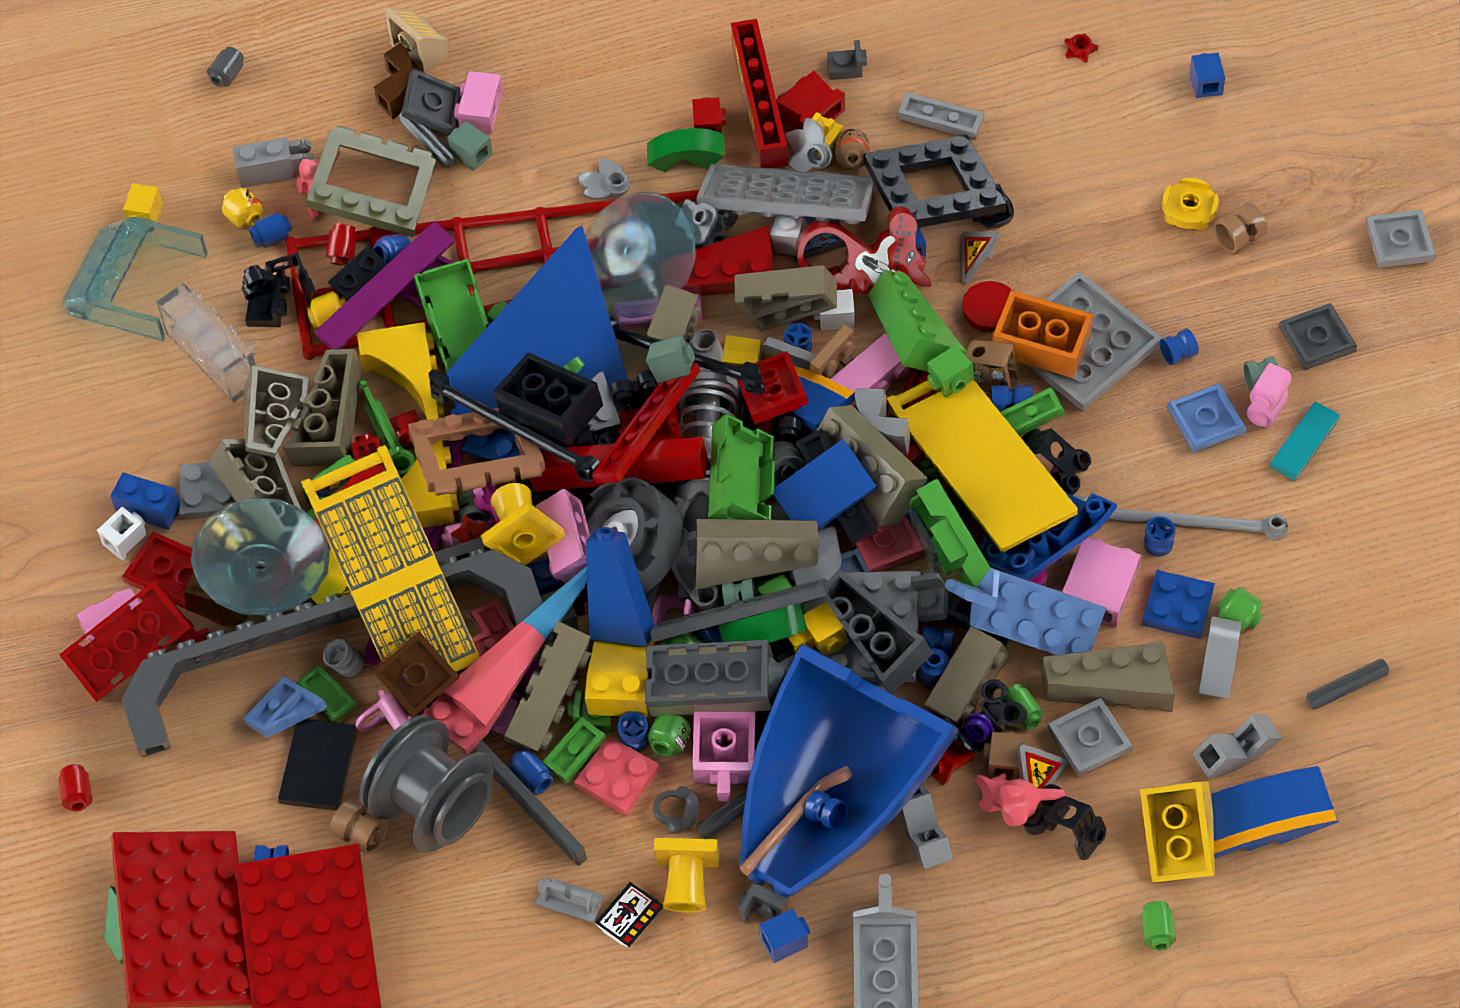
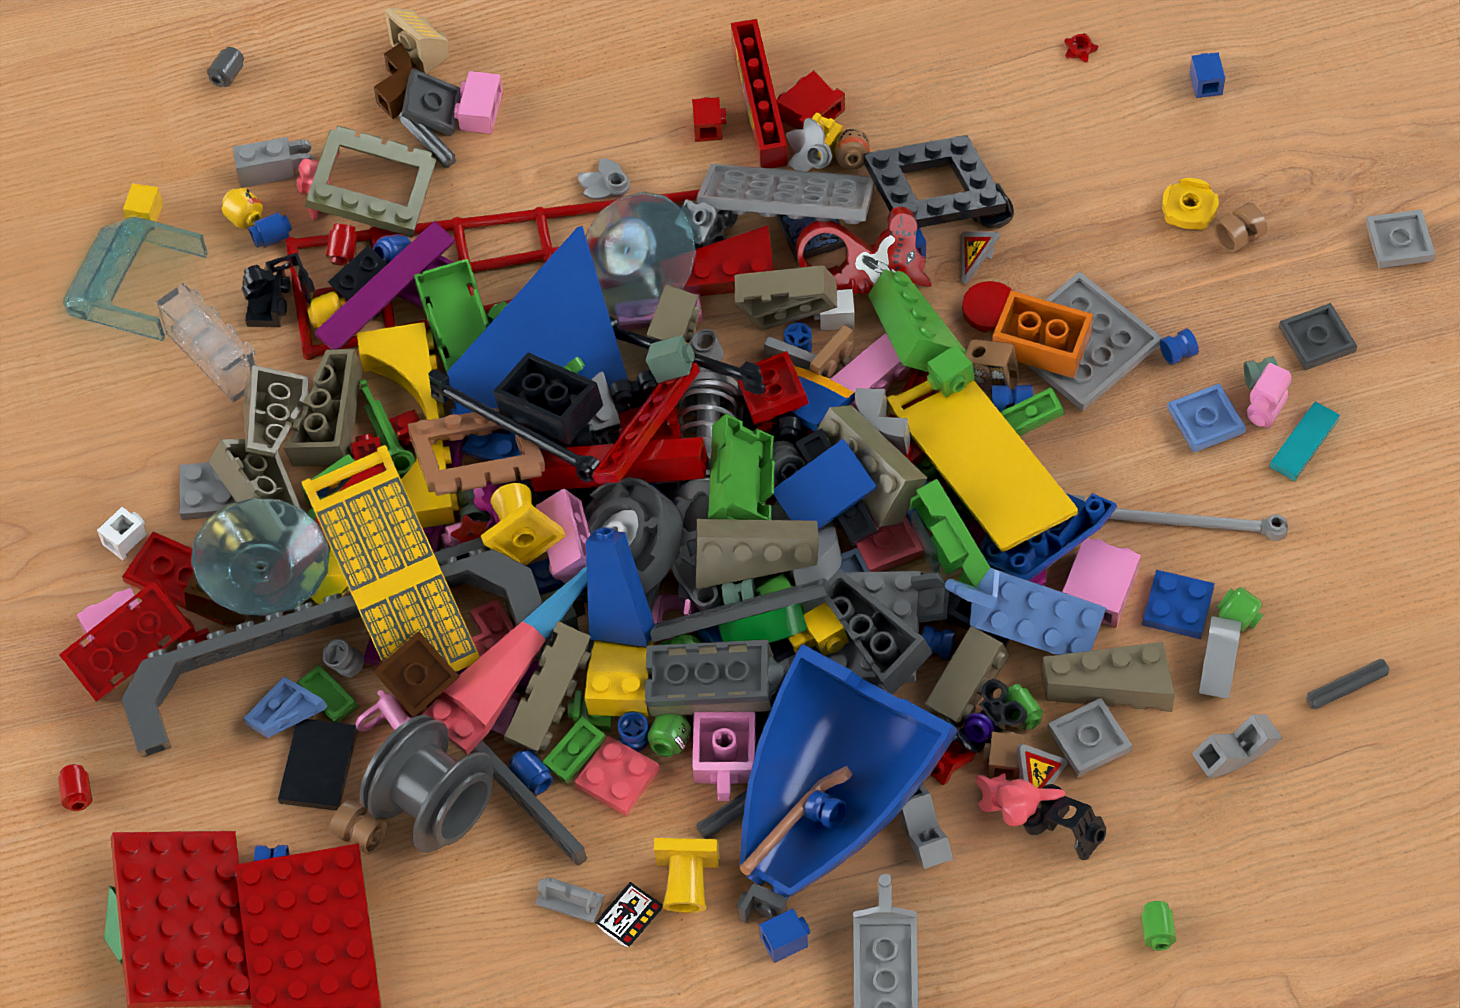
(151, 500): blue brick -> none
(470, 145): sand green brick -> none
(678, 824): dark grey piece -> none
(691, 144): green brick -> none
(741, 349): yellow piece -> none
(785, 233): white brick -> none
(847, 63): dark grey bracket -> none
(933, 668): blue brick -> none
(940, 115): light grey plate -> none
(1066, 464): black piece -> none
(1164, 532): blue wheel -> none
(1179, 831): yellow slope -> none
(1271, 810): blue slope -> none

